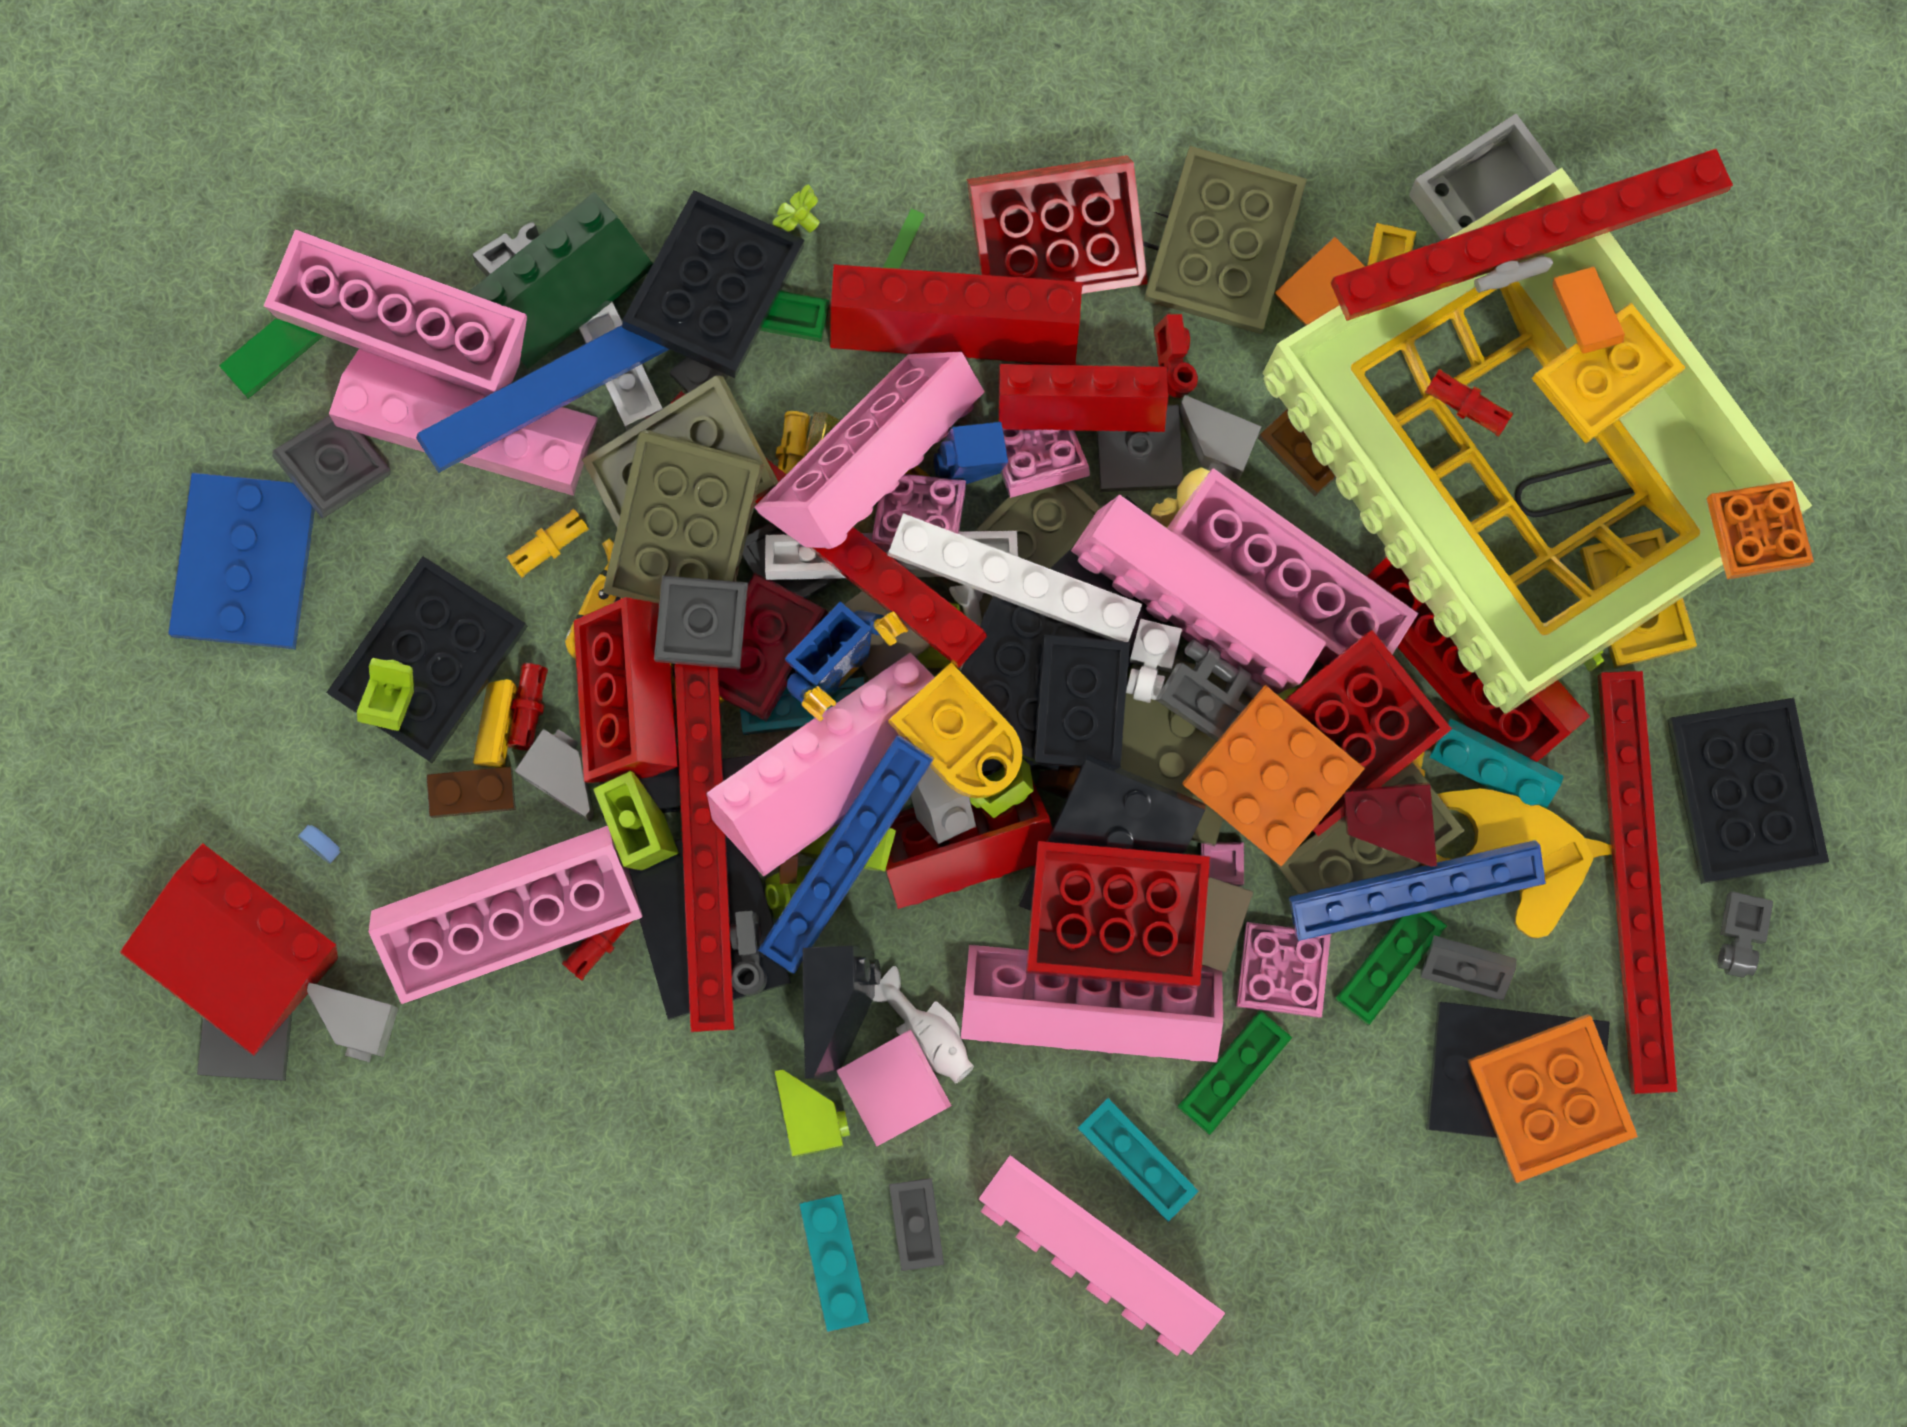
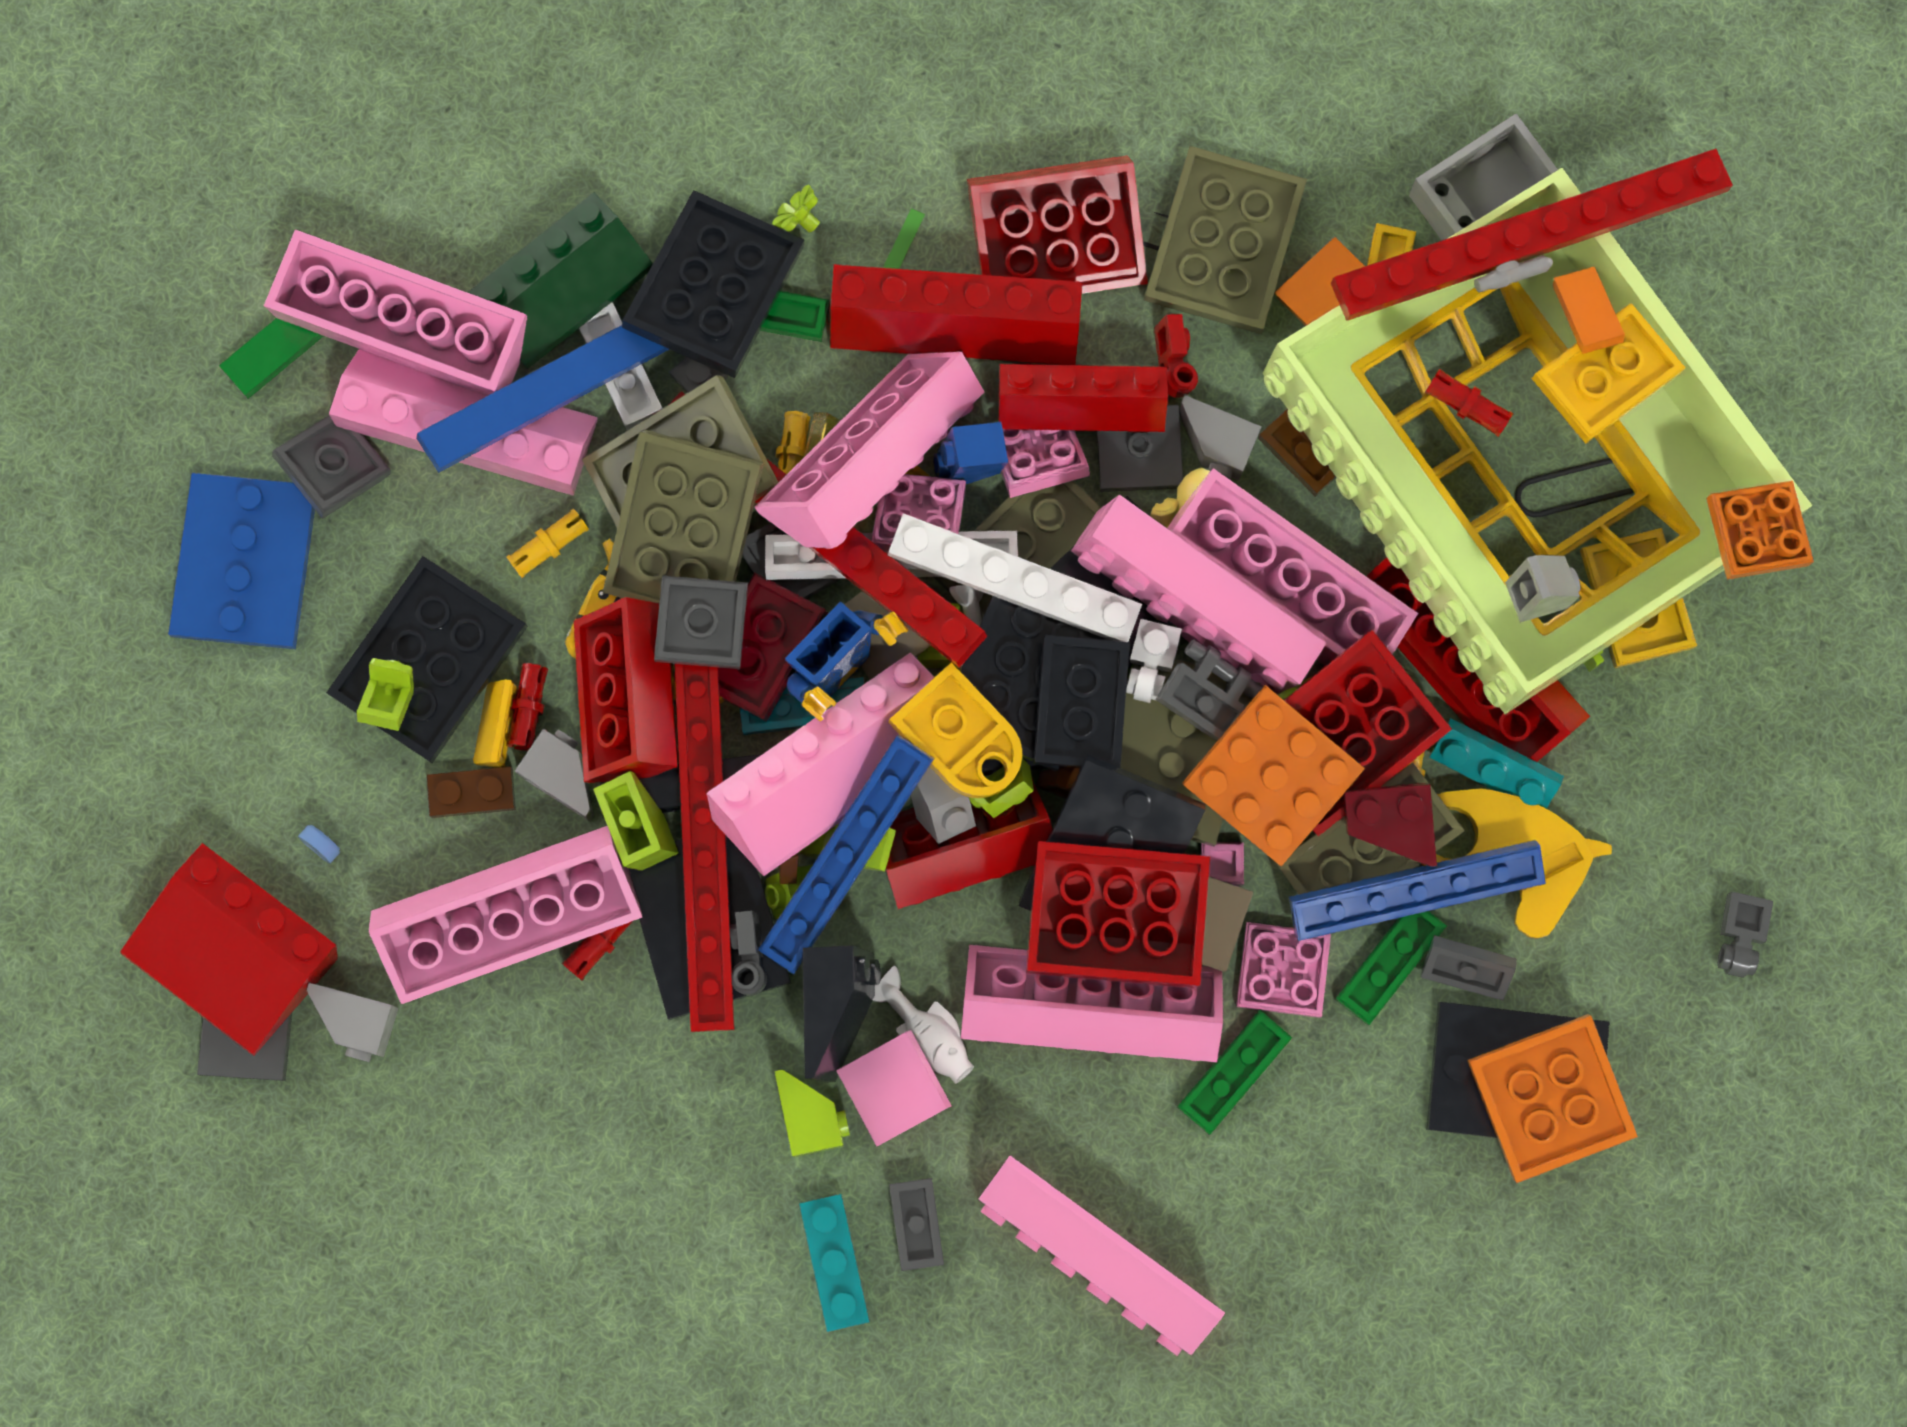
(503, 248): plate -> none
(1138, 1160): teal plate -> none
(1543, 586): none -> light grey slope
(1637, 883): red plate -> none
(1747, 790): black plate -> none

